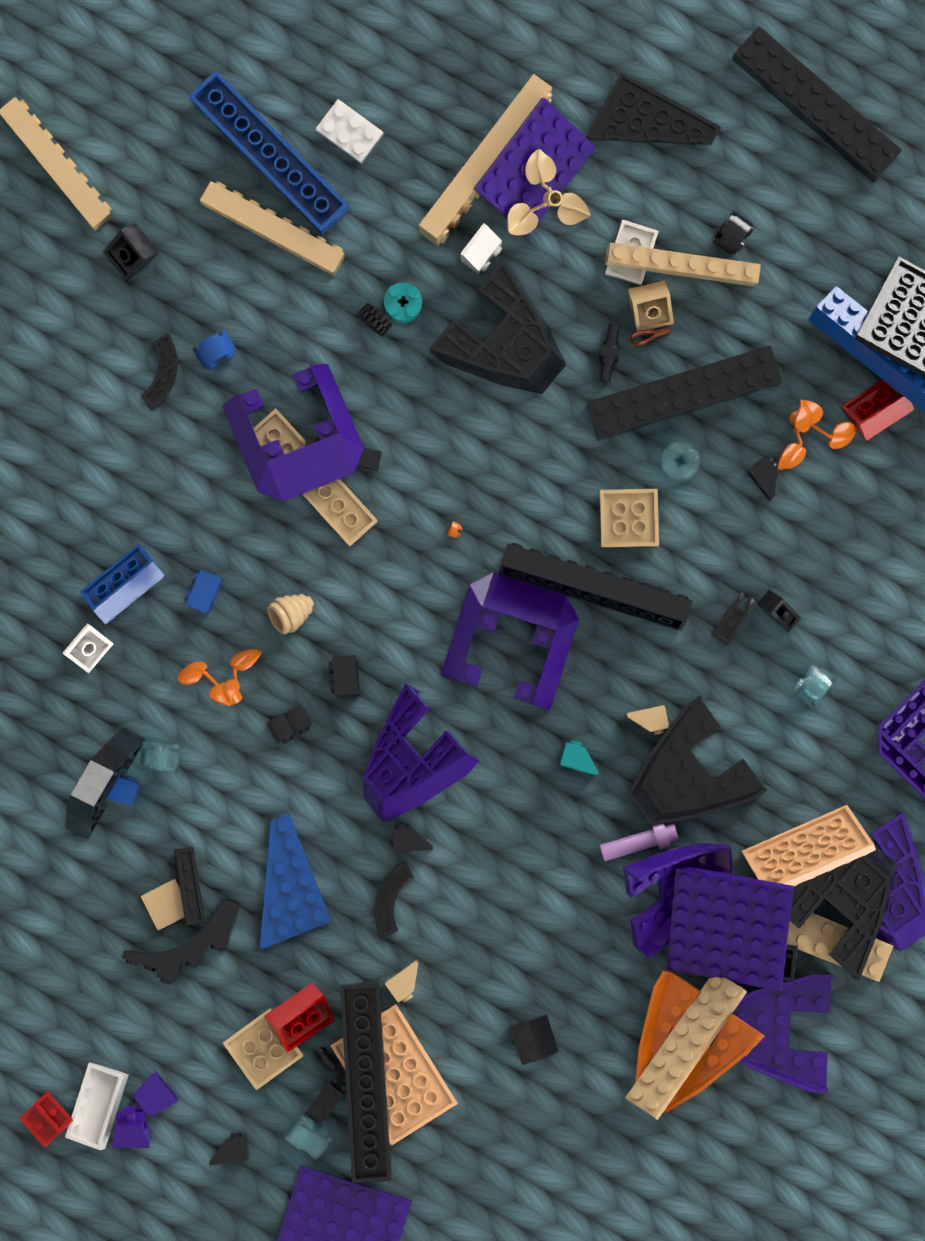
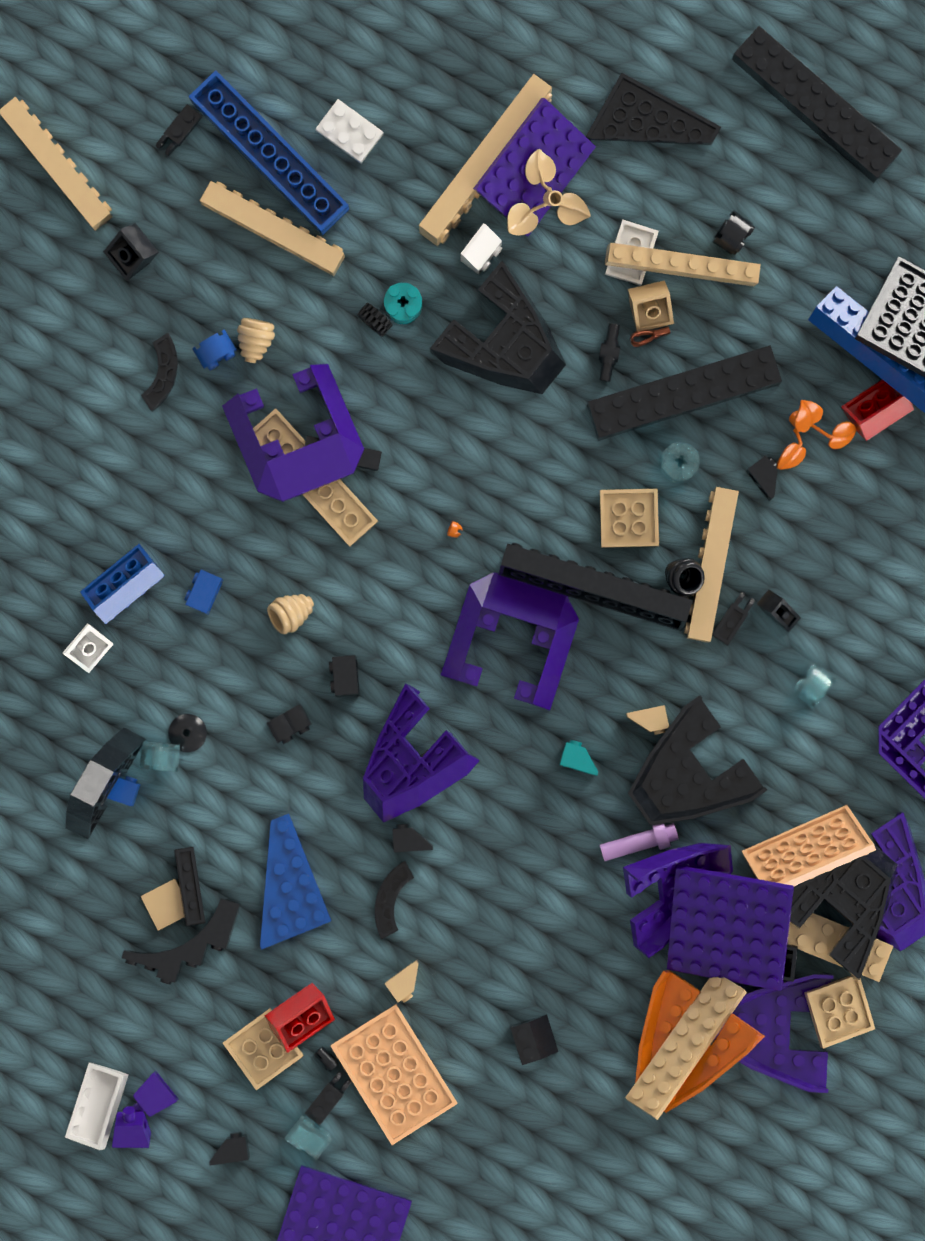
(46, 1119): red slope -> none
(179, 129): none -> black hinge
(197, 732): none -> black dish
(227, 692): orange plant -> none
(254, 338): none -> tan piece
(366, 1082): black brick -> none
(684, 576): none -> black piece
(713, 562): none -> tan brick
(839, 1011): none -> tan plate

